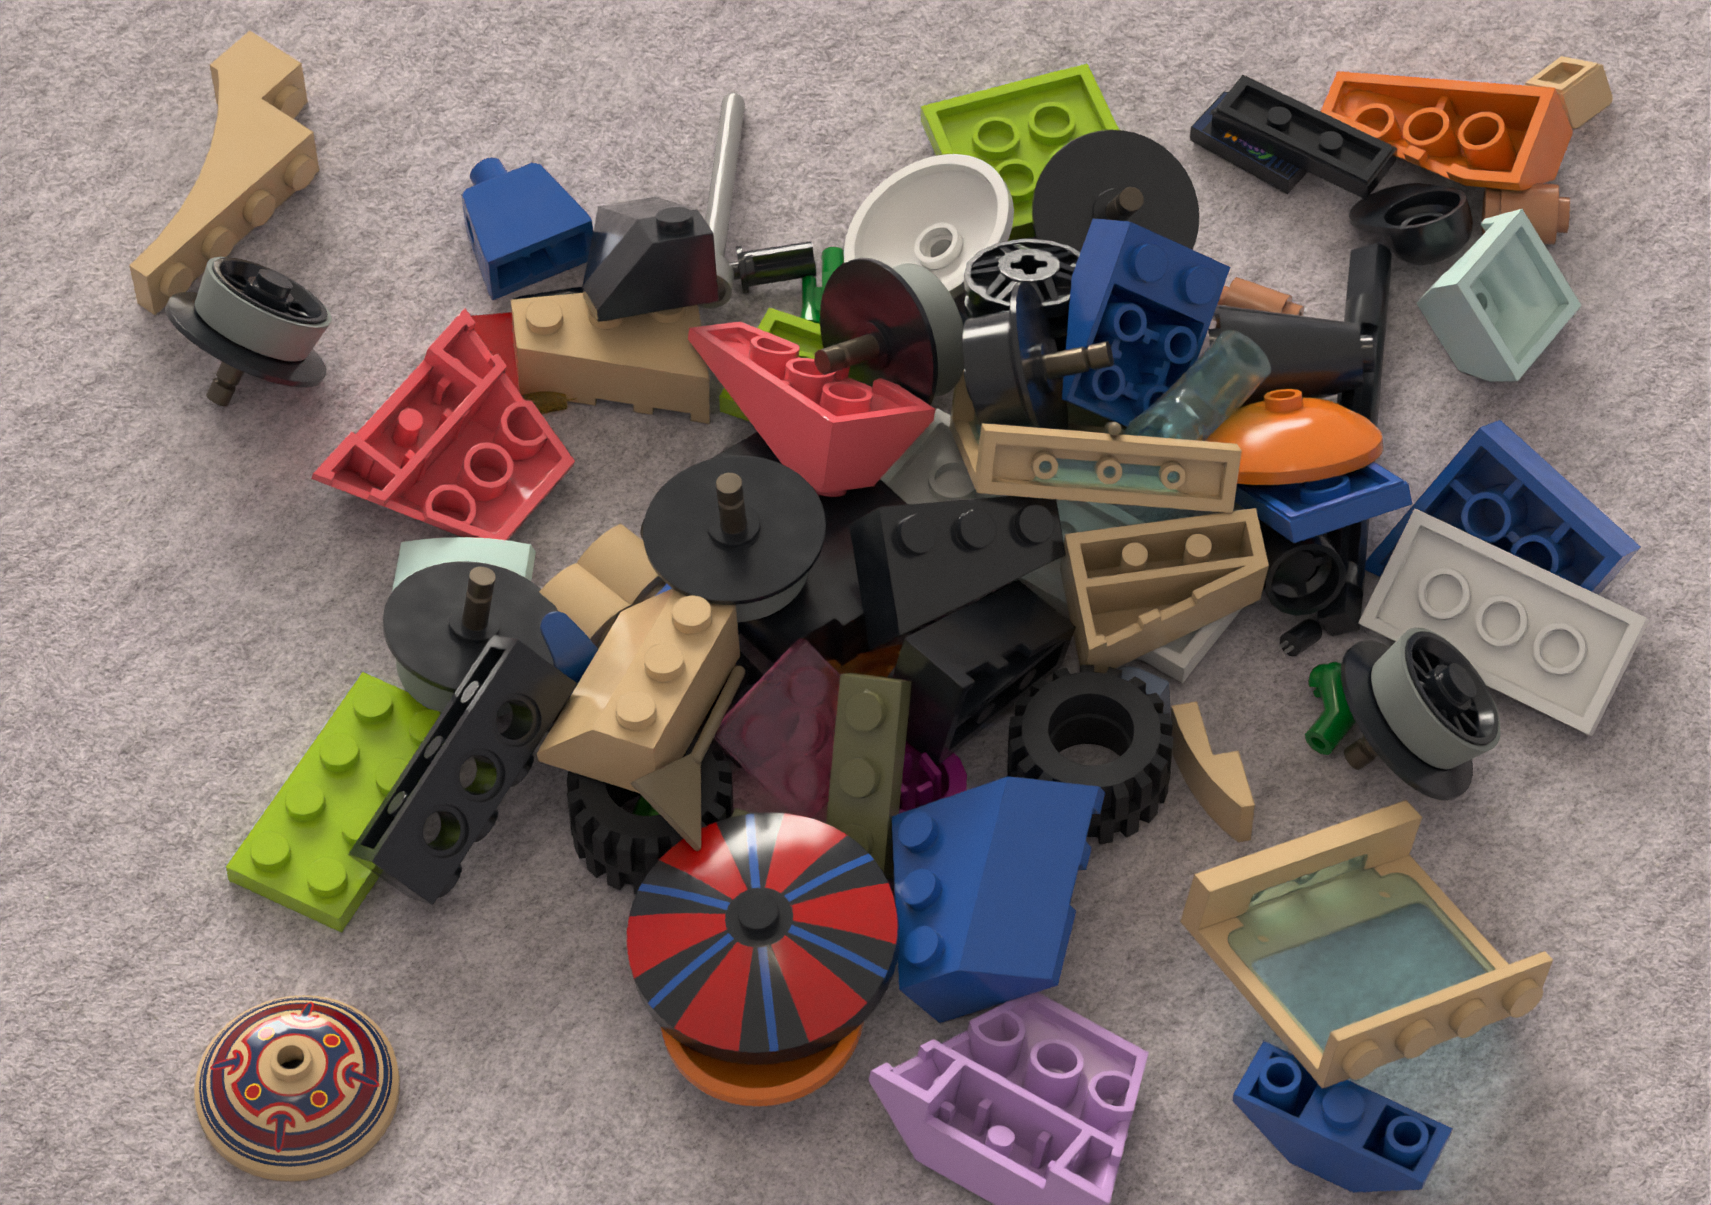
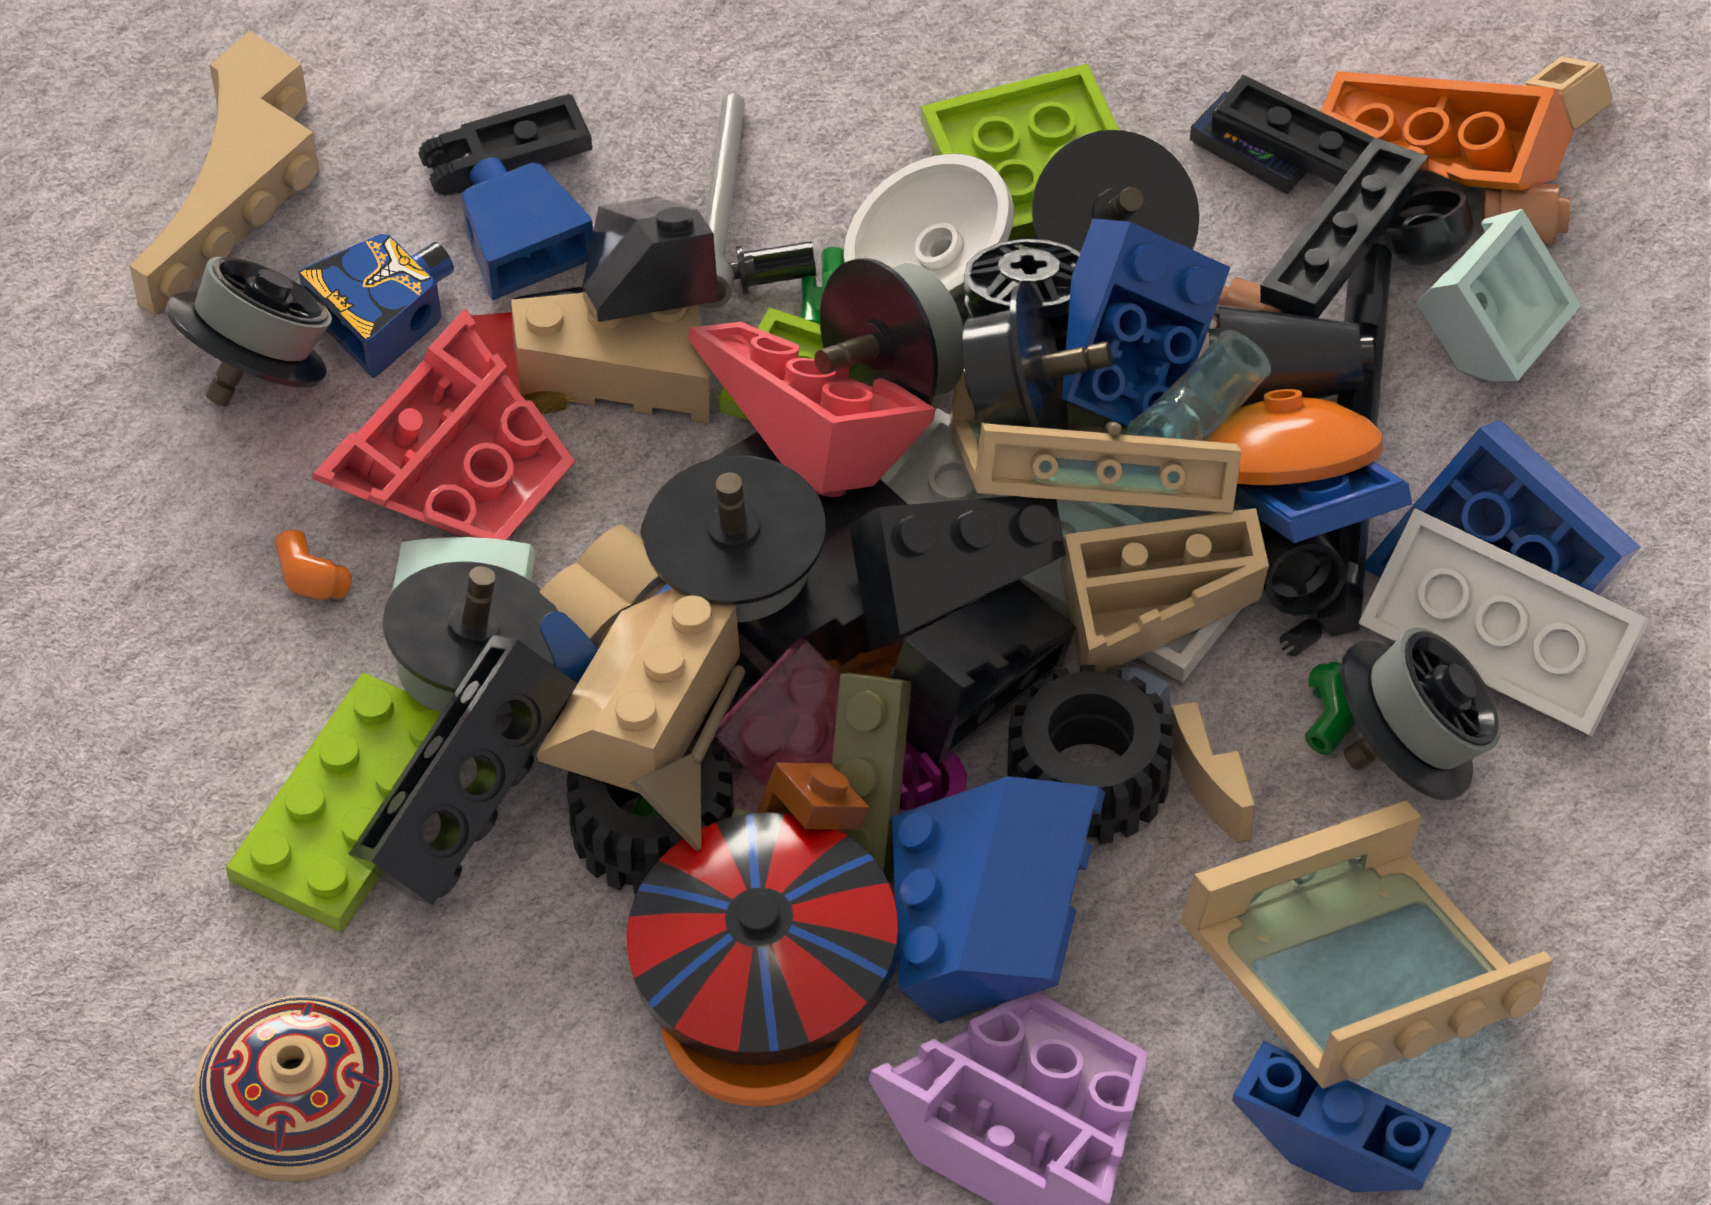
(309, 574): none -> orange arm
(379, 297): none -> blue torso
(516, 137): none -> black hinge
(814, 795): none -> dark orange bracket
(1344, 229): none -> black plate

